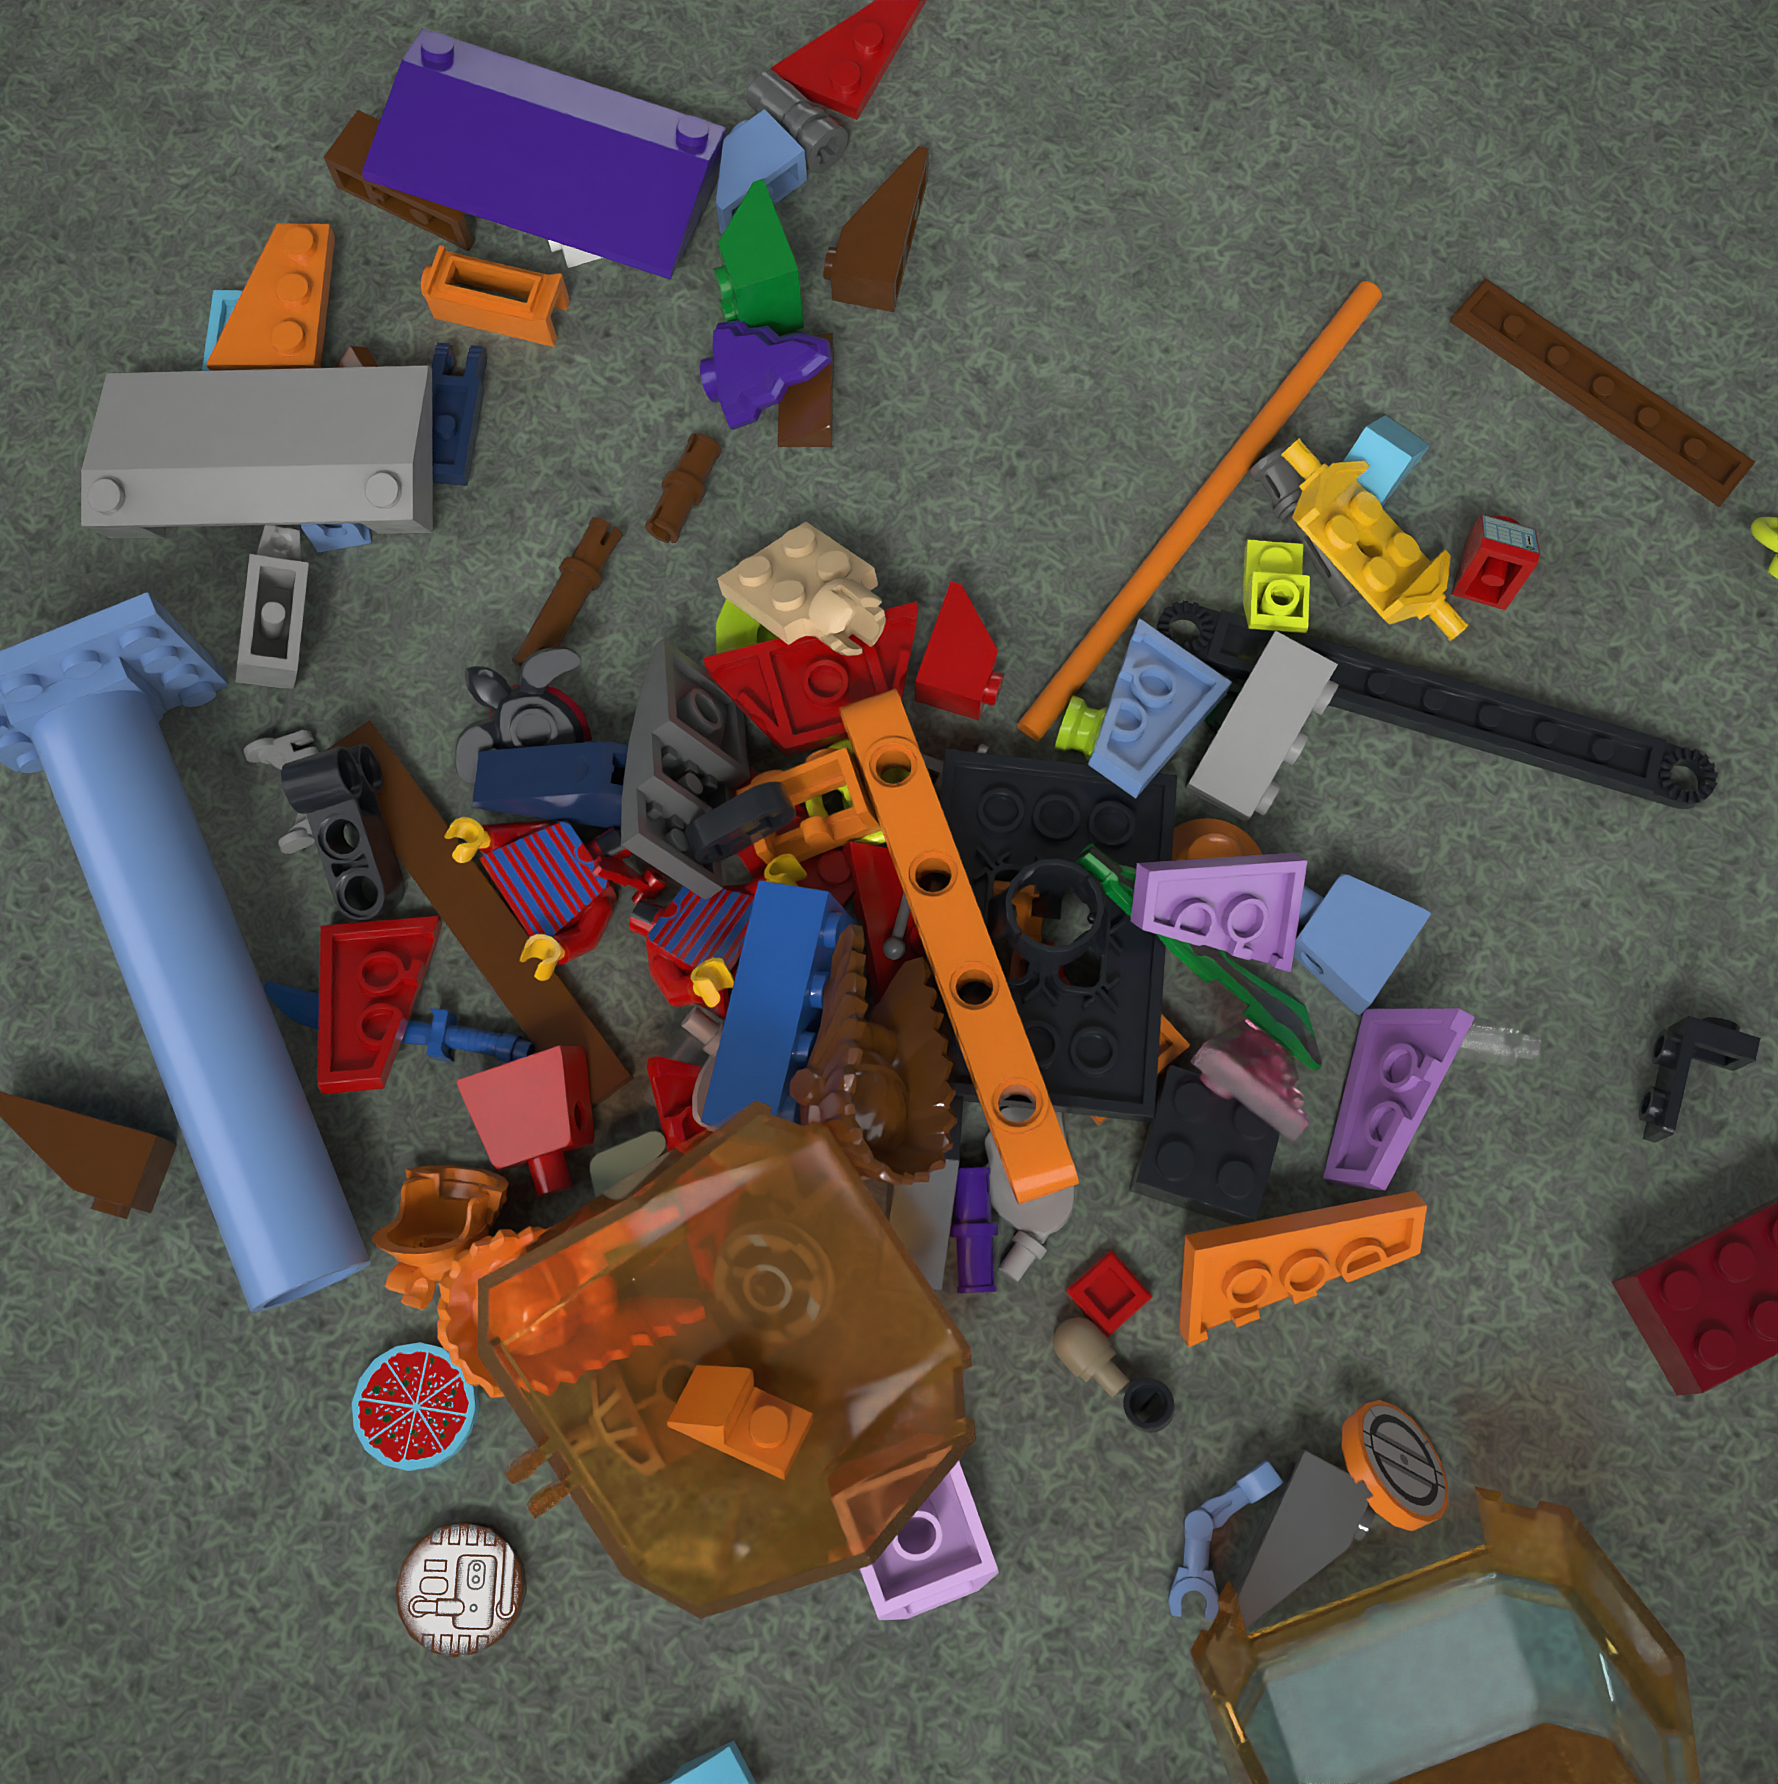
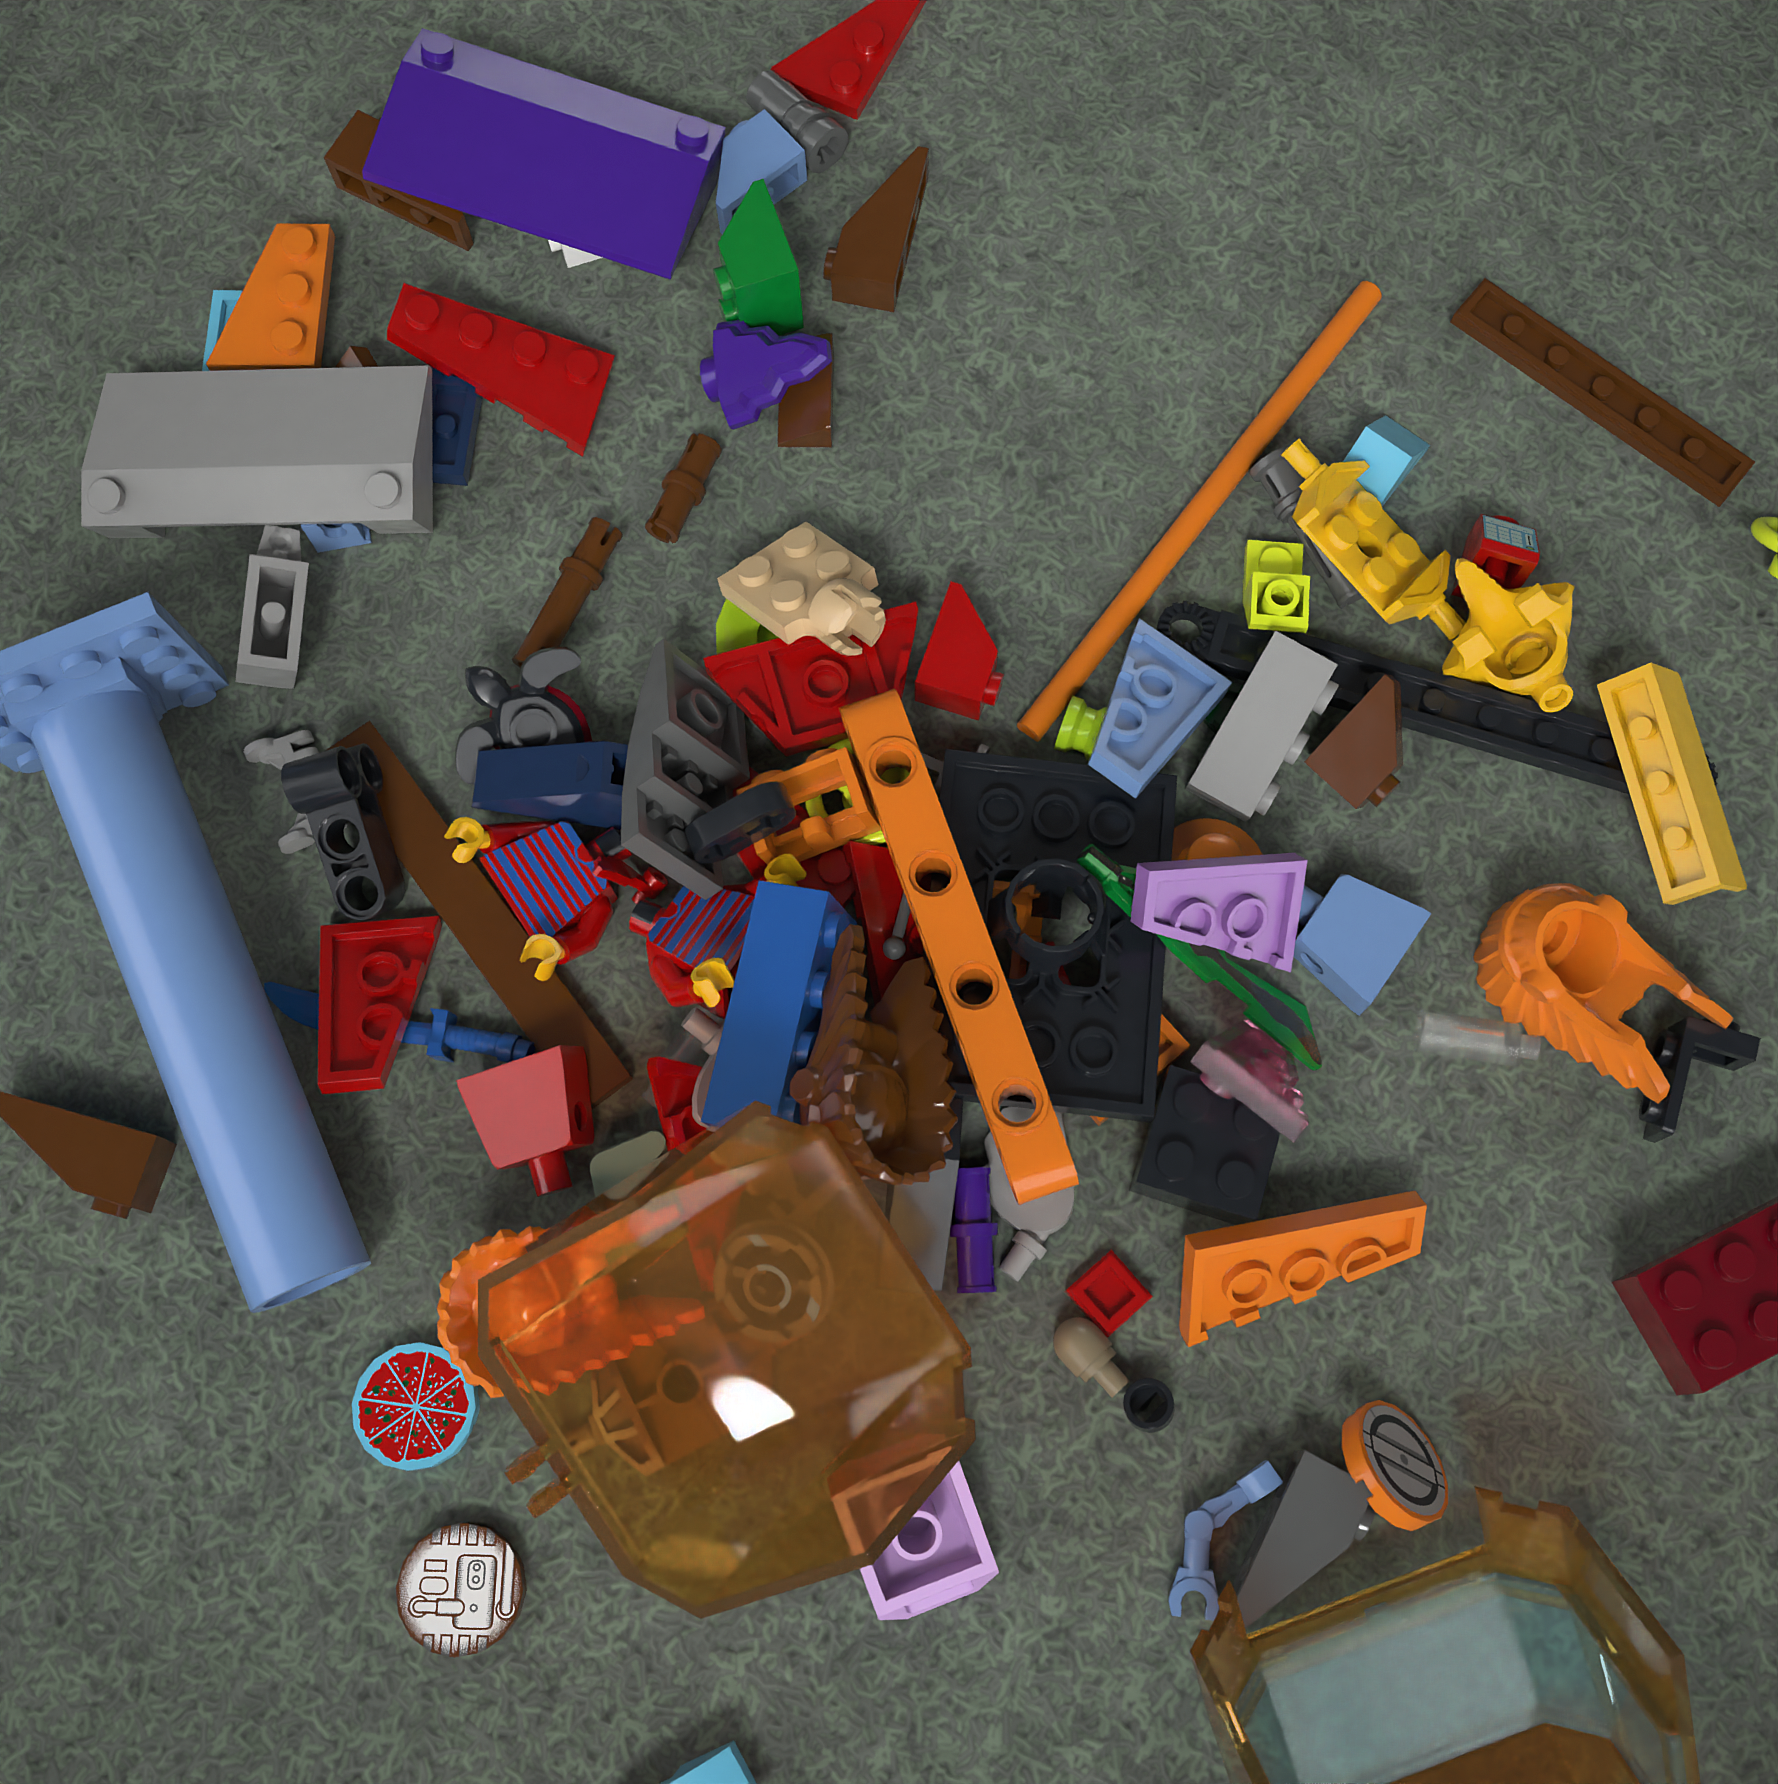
(437, 1219): orange helmet -> none
(490, 312): orange window -> none
(527, 369): none -> red wing
(739, 1419): orange slope -> none
(1365, 748): none -> reddish brown slope
(1389, 1088): medium lavender wing -> none
(1513, 637): none -> yellow piece
(1572, 970): none -> orange piece
(1670, 784): none -> yellow panel

